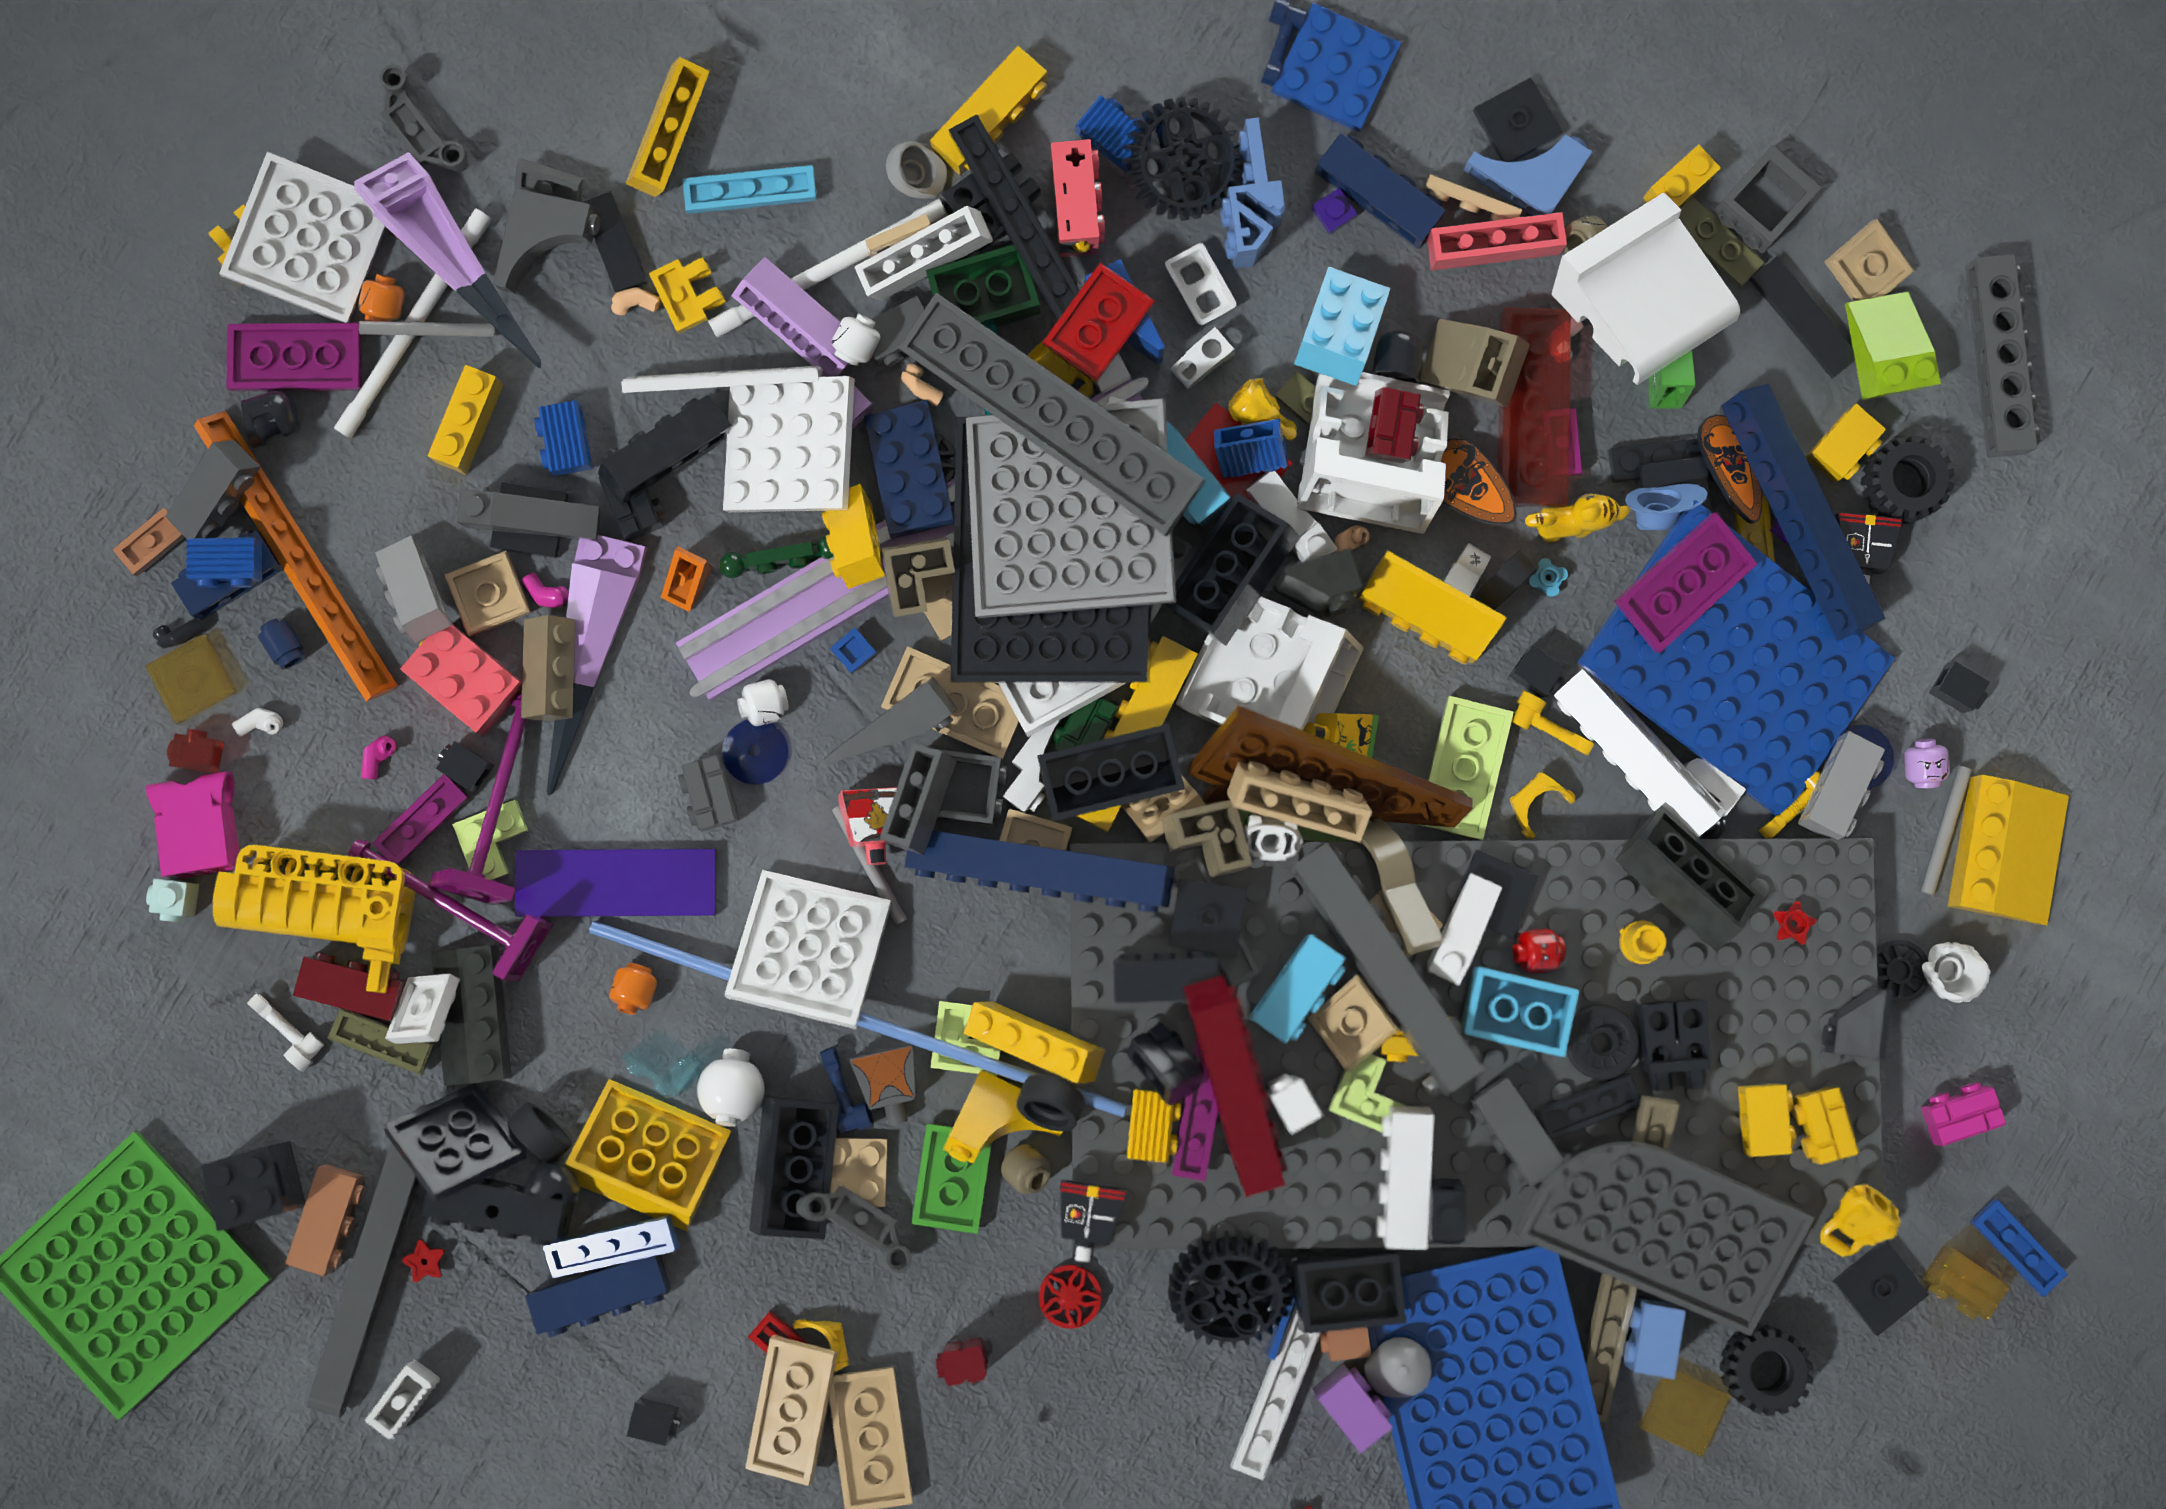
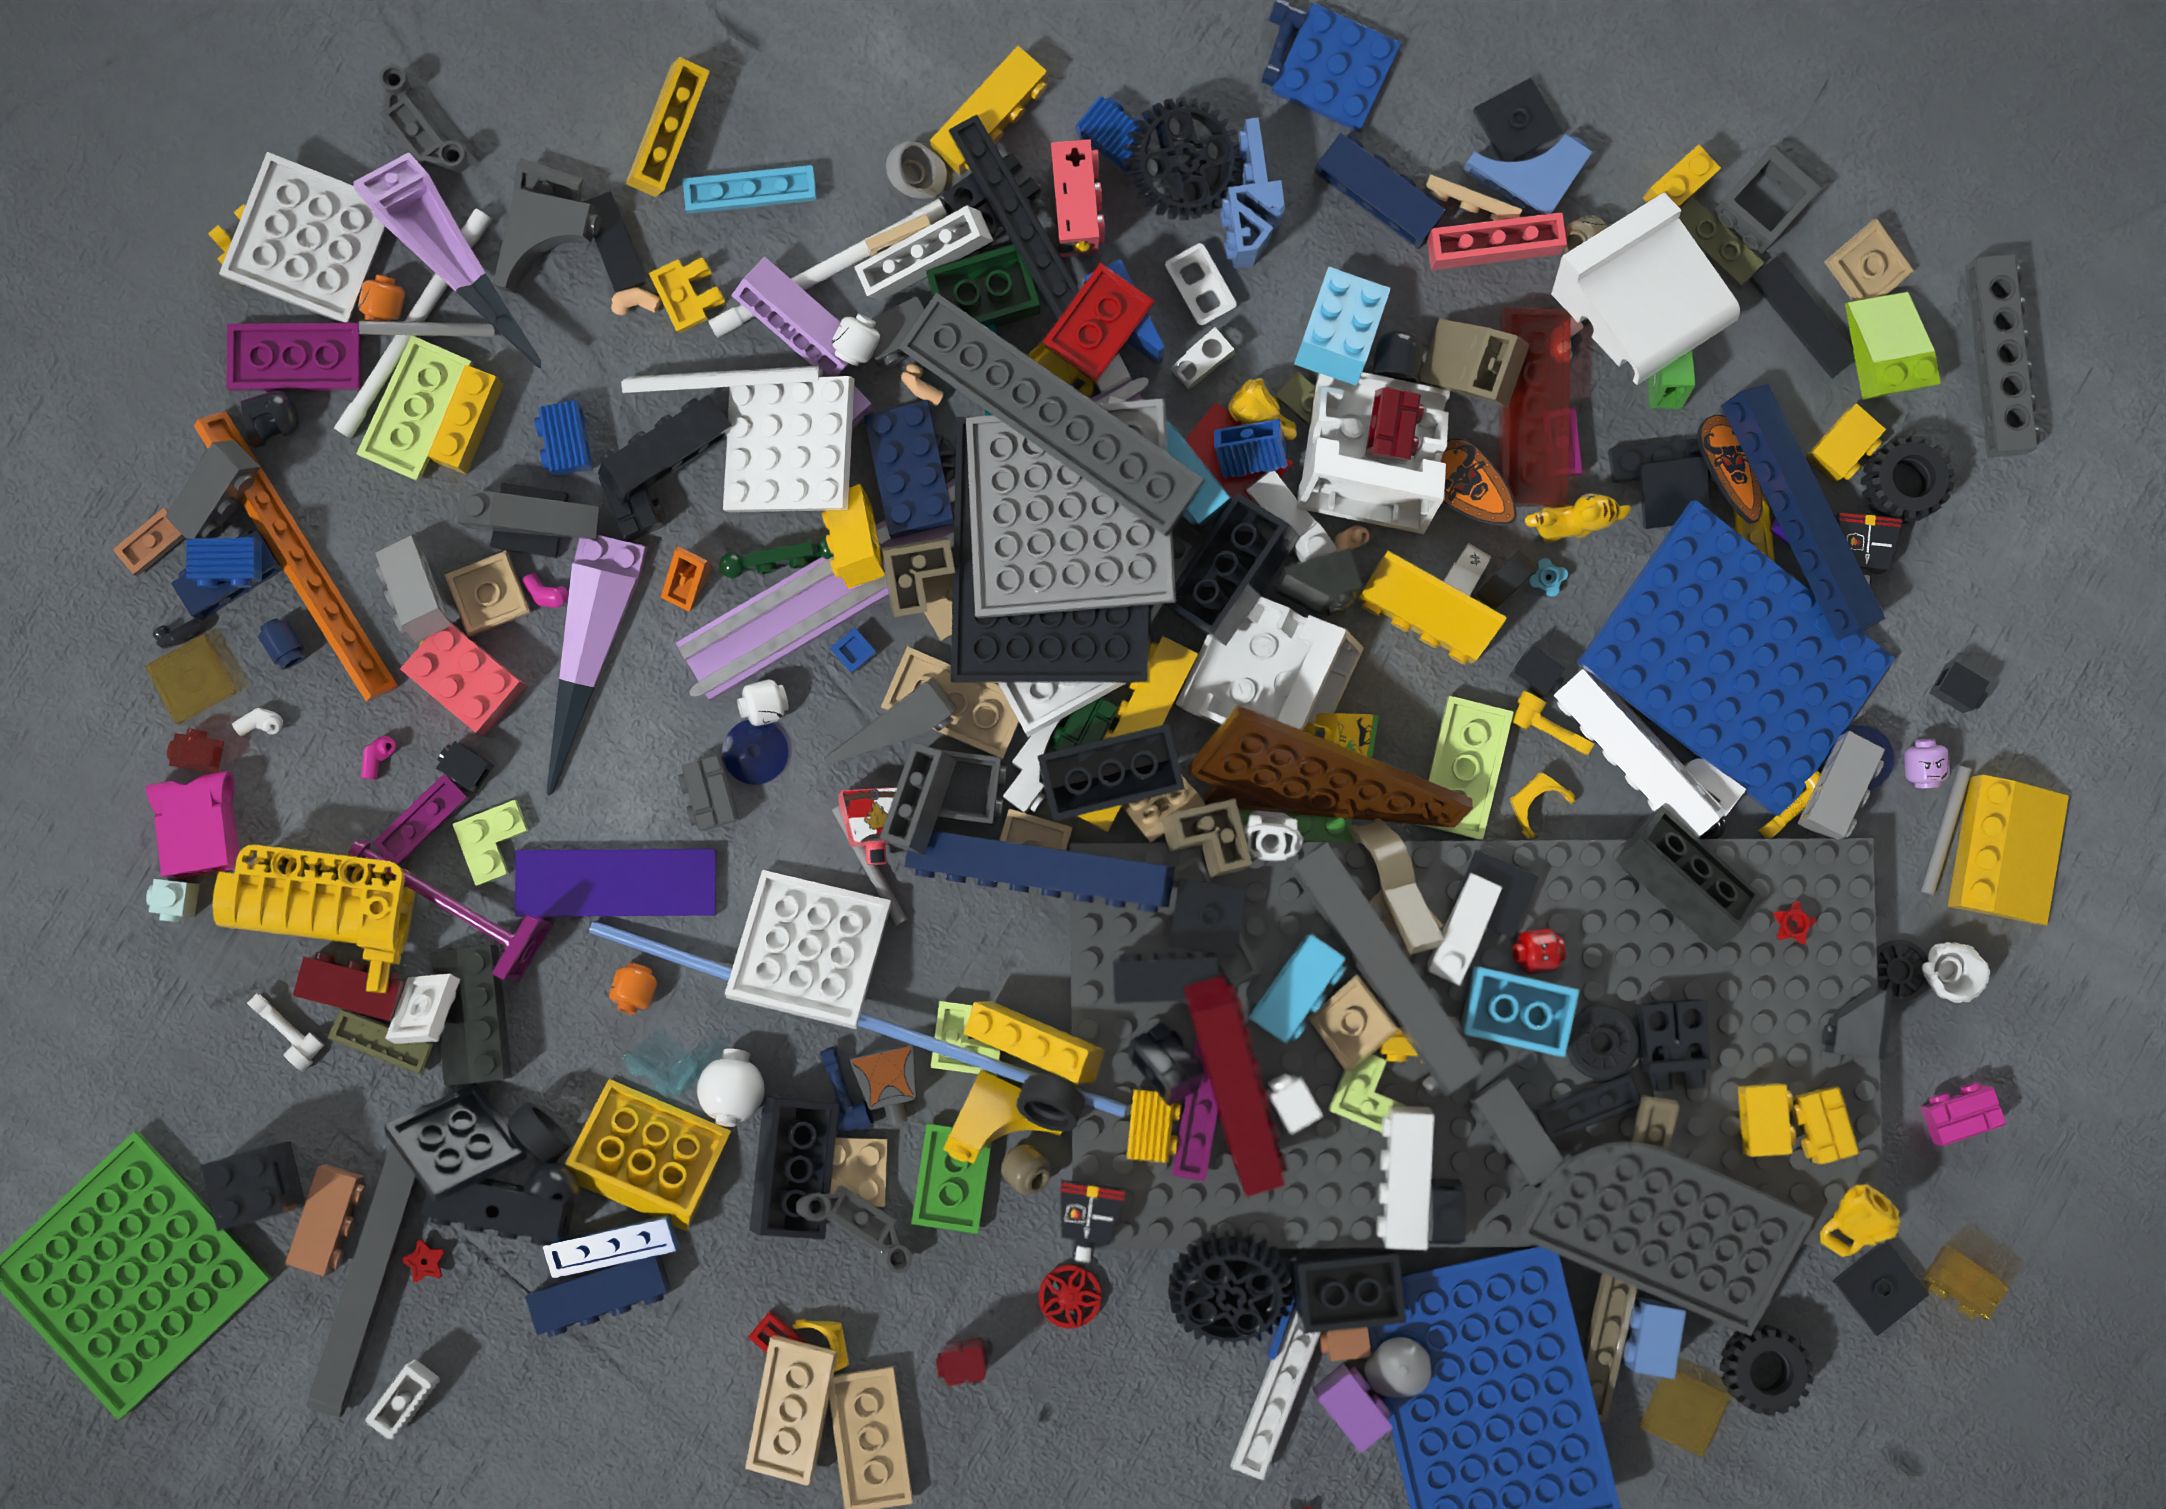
(412, 408): none -> yellowish green plate
(472, 882): magenta tile -> none
(548, 668): dark tan brick -> none
(654, 1422): black brick -> none
(1299, 801): tan brick -> none
(1334, 211): dark purple plate -> none
(1642, 942): yellow piece -> none
(1662, 506): medium blue piece -> none
(1685, 582): magenta plate -> none
(2018, 1247): blue plate -> none

